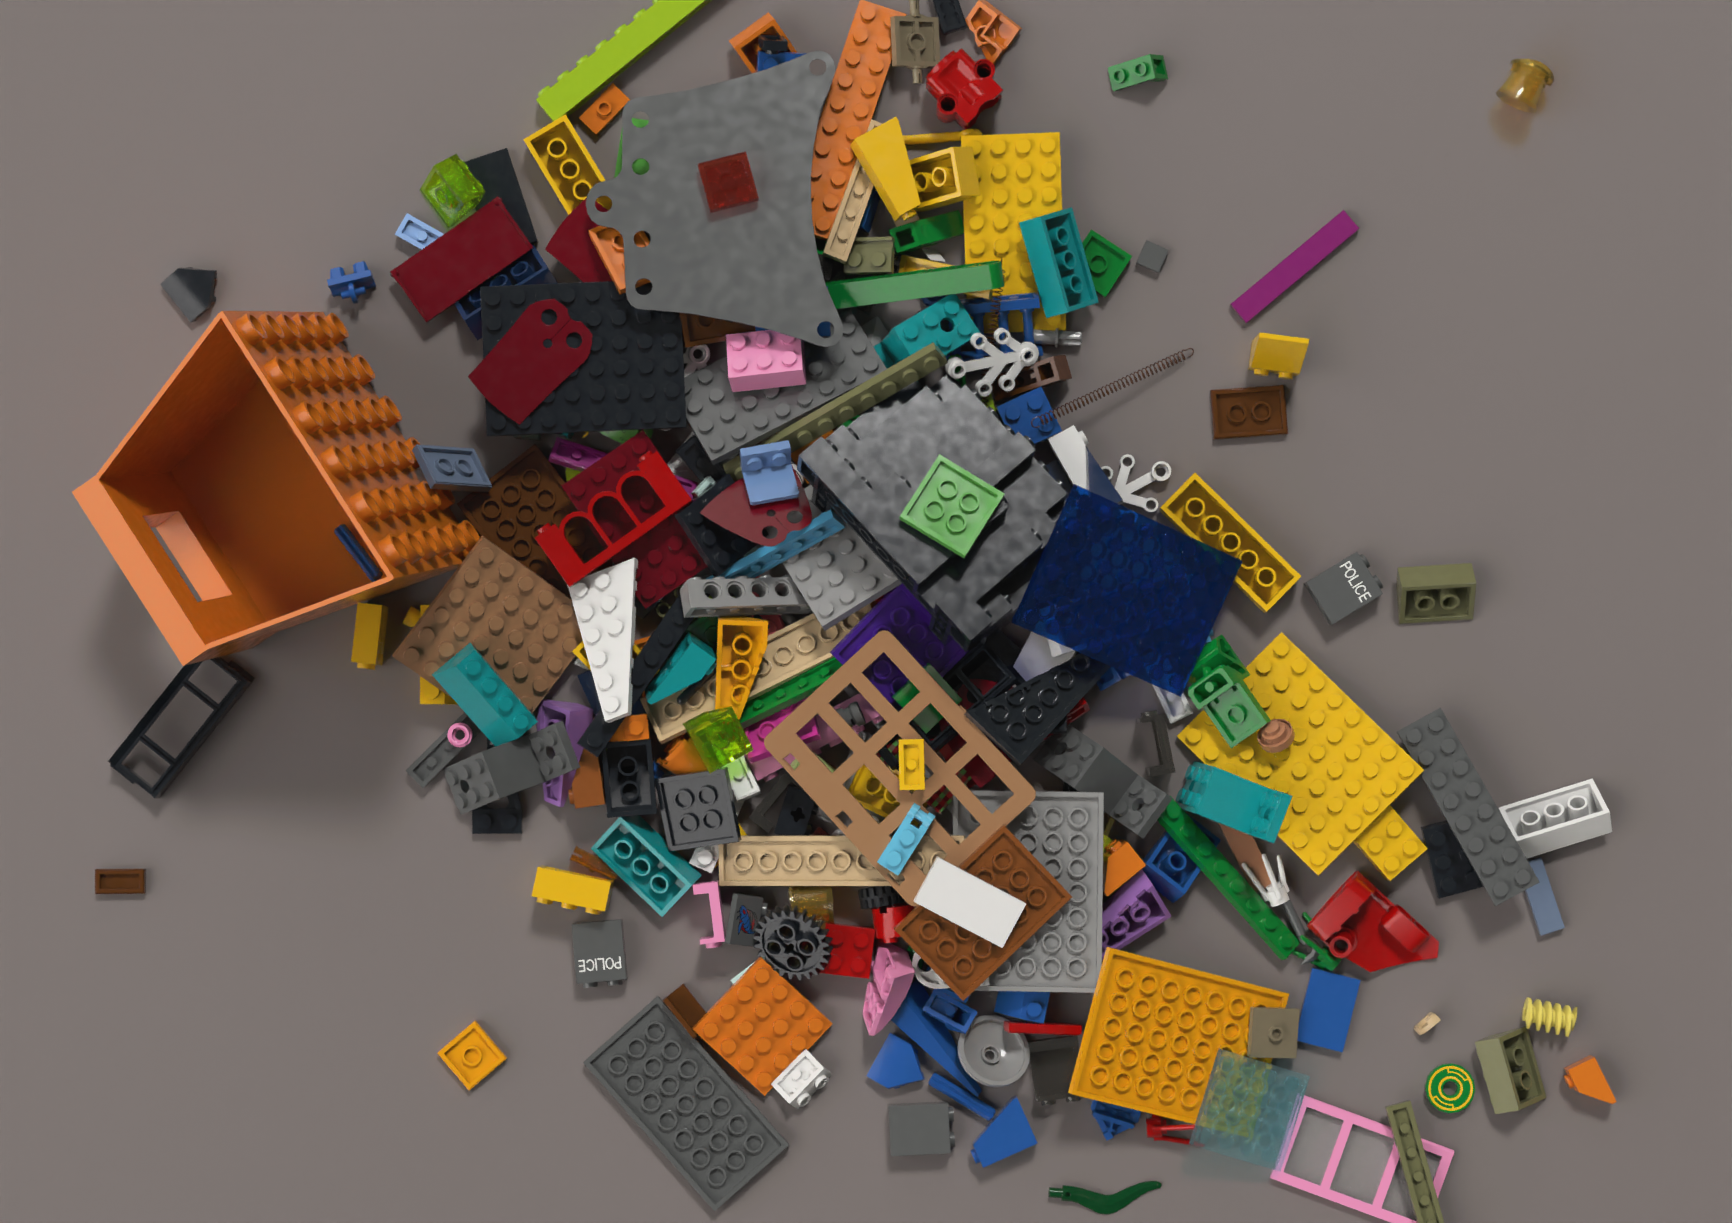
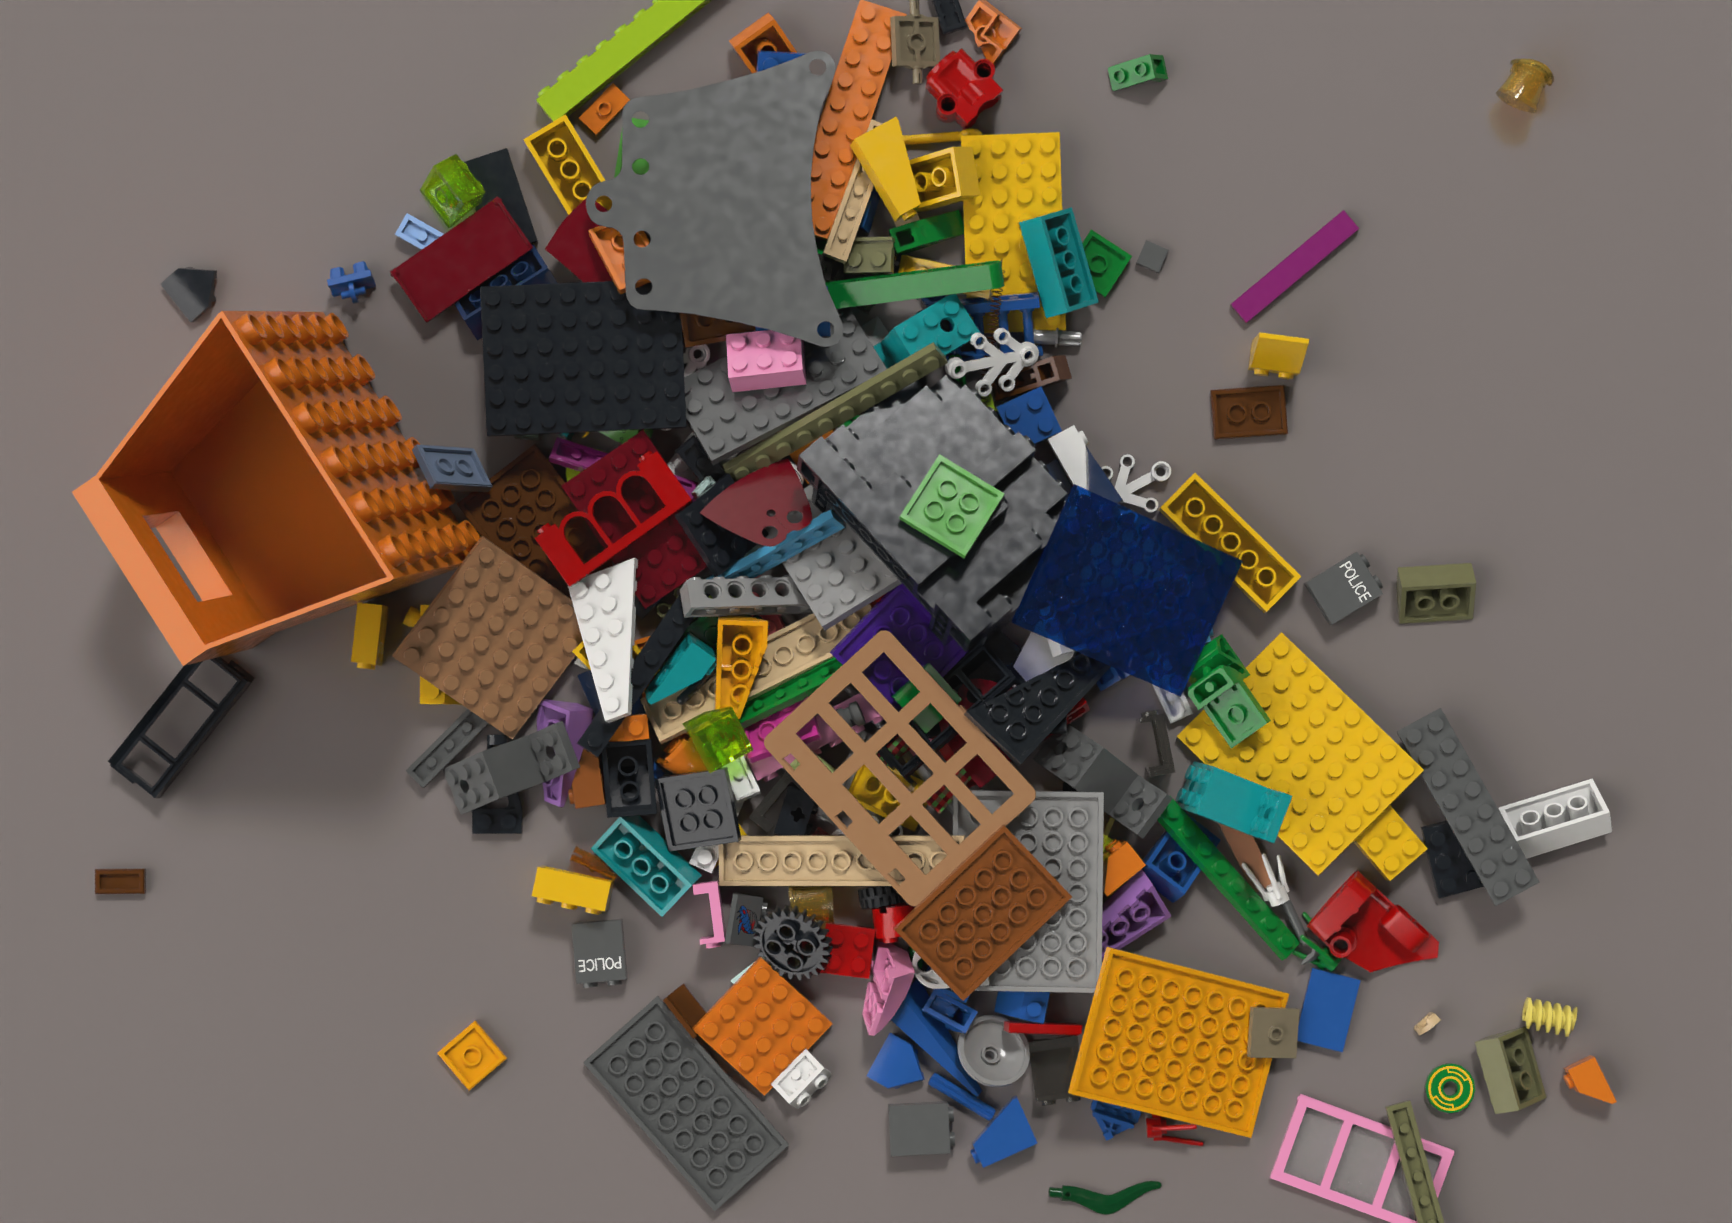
(358, 552): blue axle -> none
(452, 734): bright pink plate -> none
(485, 696): teal slope -> none
(522, 370): dark red piece -> none
(728, 182): clear red plate -> none
(768, 473): medium blue bracket -> none
(772, 44): black plate -> none
(905, 840): medium azure plate -> none
(911, 764): yellow plate -> none
(933, 255): white sticker -> none
(969, 902): white tile -> none
(1111, 390): reddish brown piece -> none
(1249, 1110): clear light blue plate -> none
(1276, 735): nougat plate -> none
(1543, 901): sand blue tile -> none

